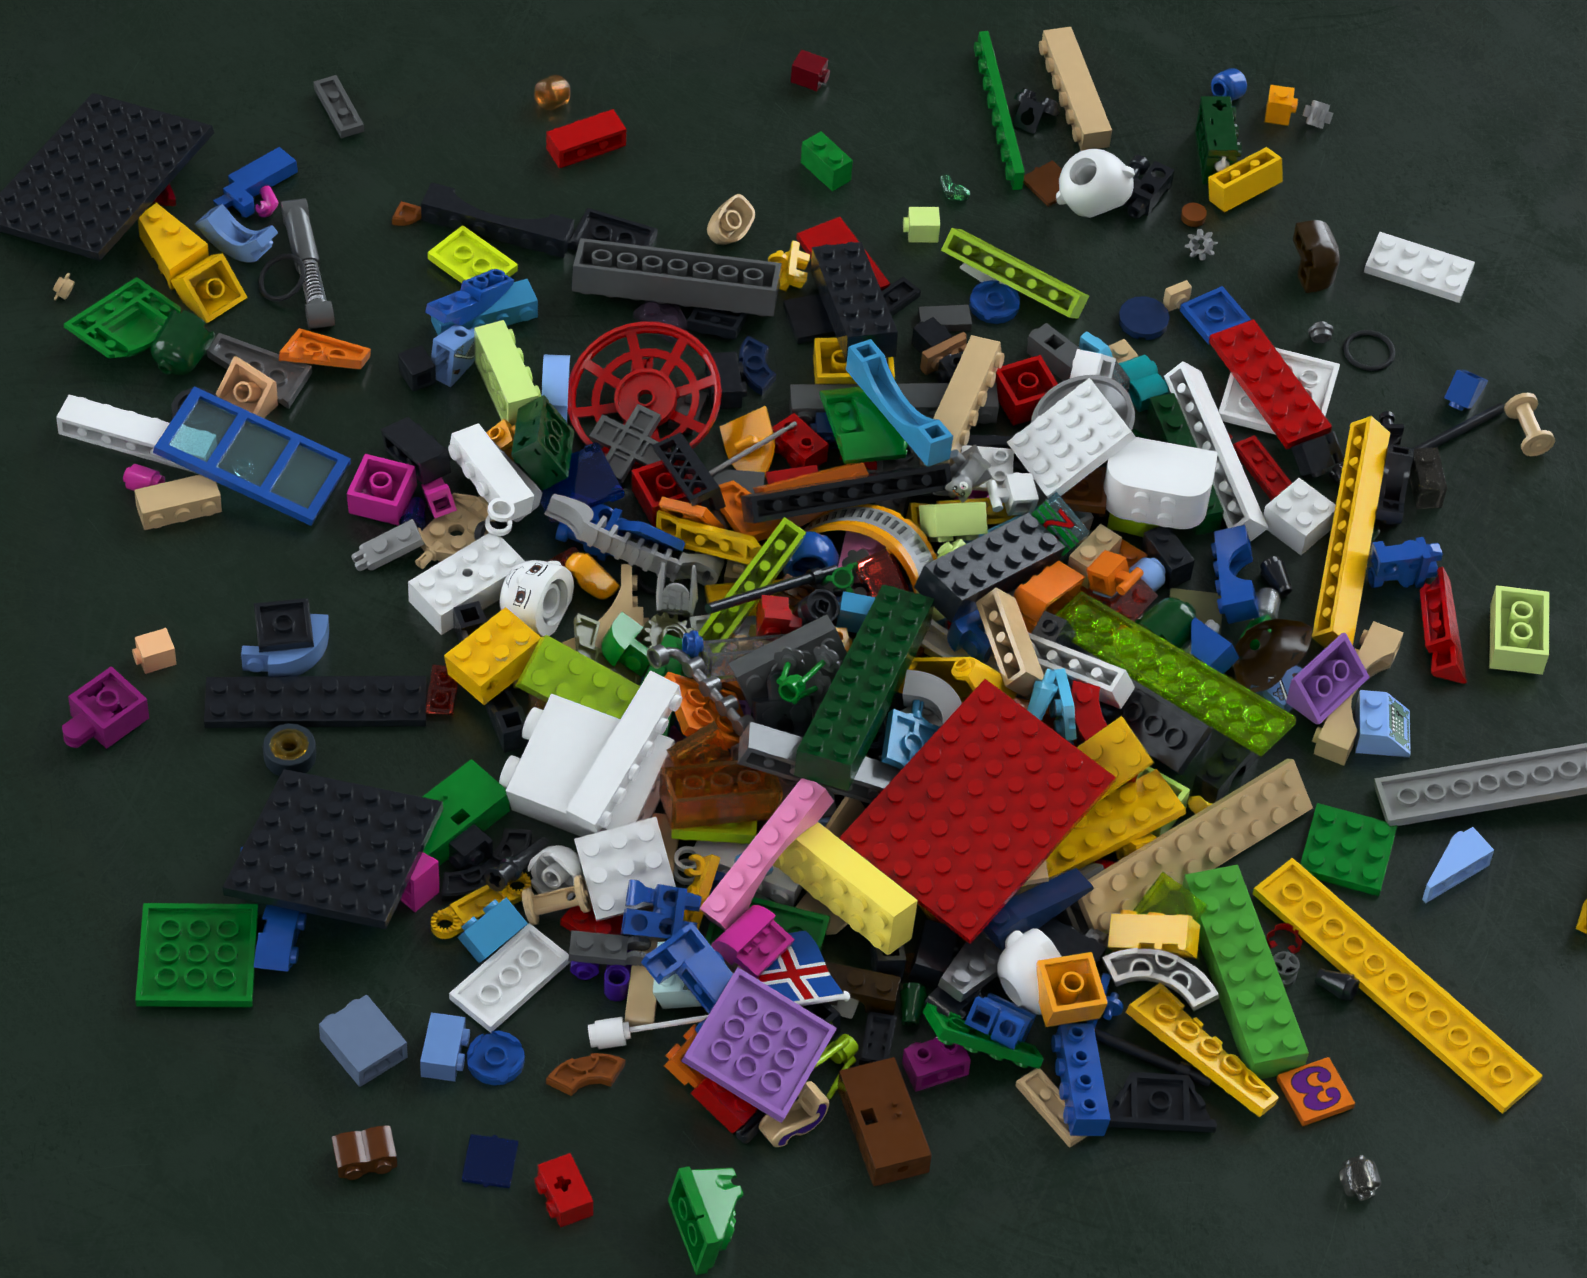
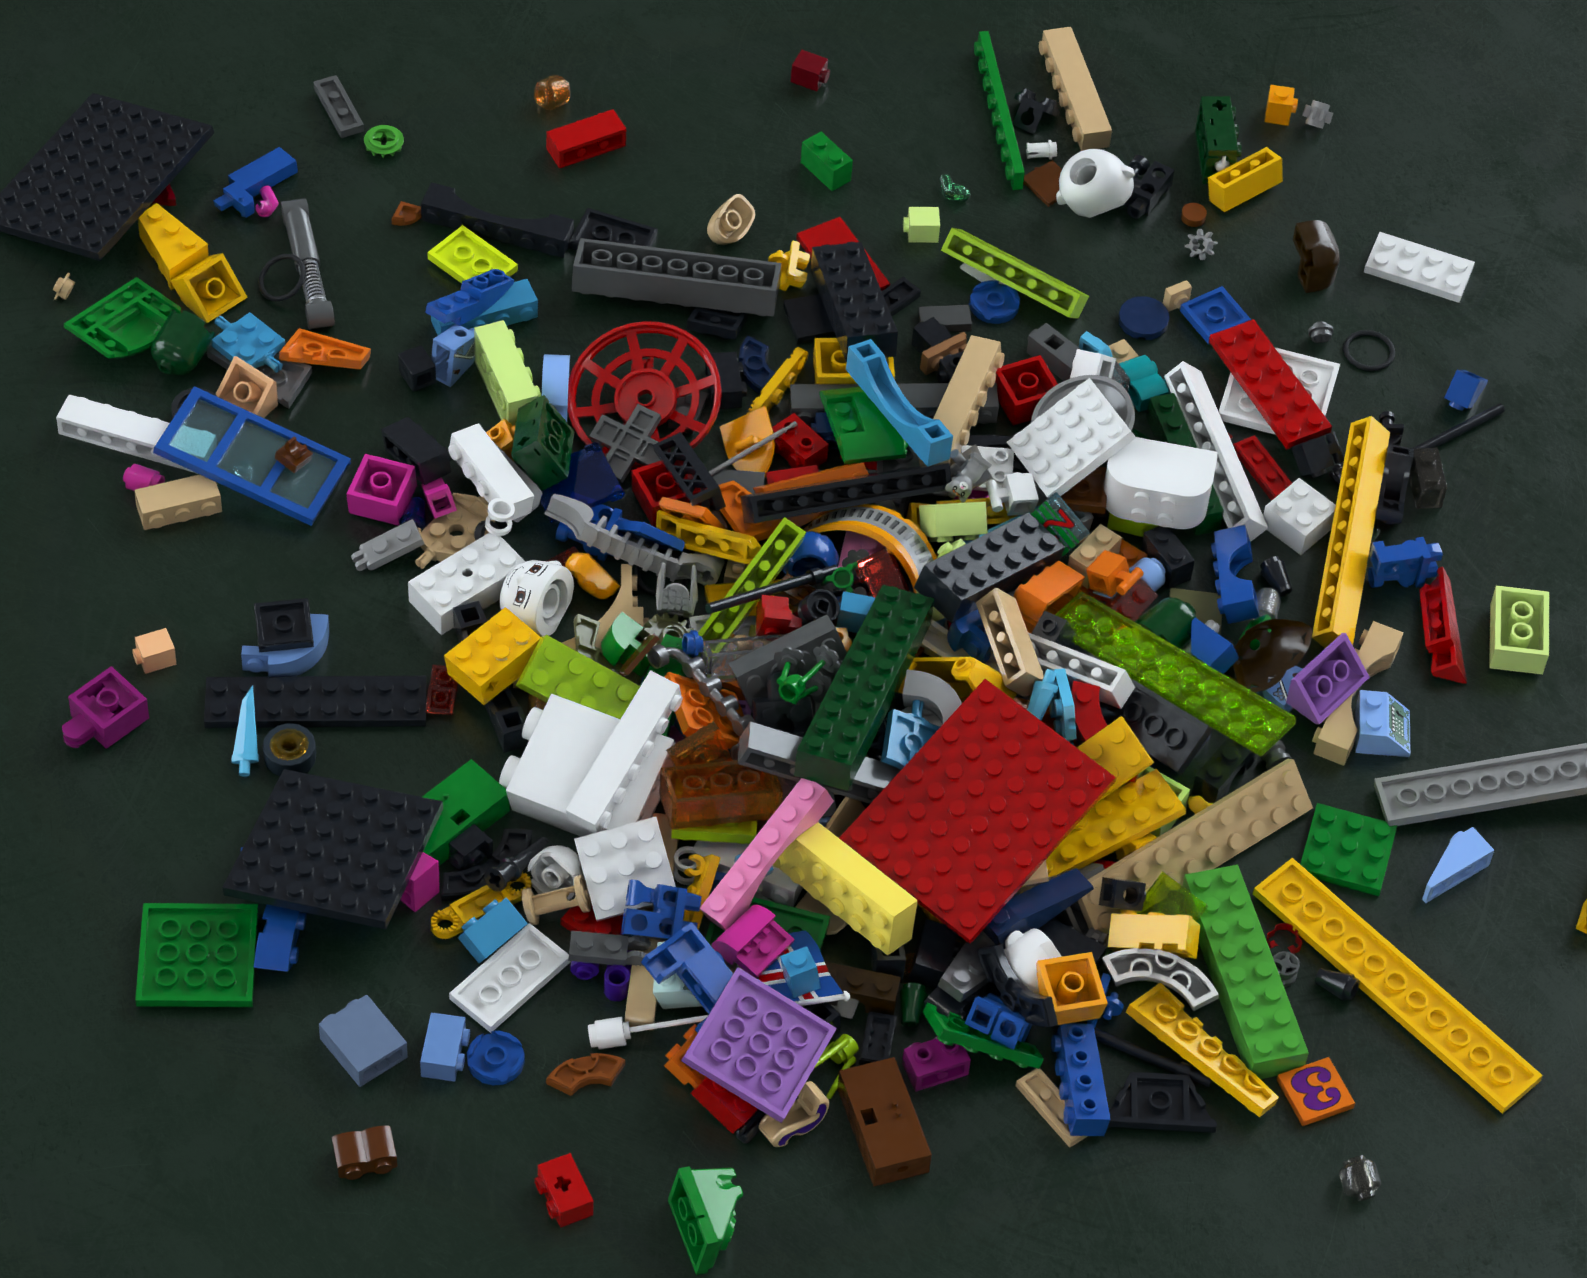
(234, 238): medium blue arch -> none
(245, 745): none -> medium azure bar
(249, 341): none -> dark azure plate
(293, 455): none -> reddish brown tile
(375, 136): none -> bright green gear
(490, 1161): clear blue piece -> none
(638, 655): none -> reddish brown piece
(663, 313): clear purple wing -> none
(781, 380): none -> yellow plate
(800, 972): none -> dark azure brick
(1014, 994): none -> black tile
(1040, 150): none -> white pin
(1113, 891): none -> black brick
(1229, 83): blue head -> none
(1275, 755): none -> dark grey wheel
(1536, 441): tan hose -> none

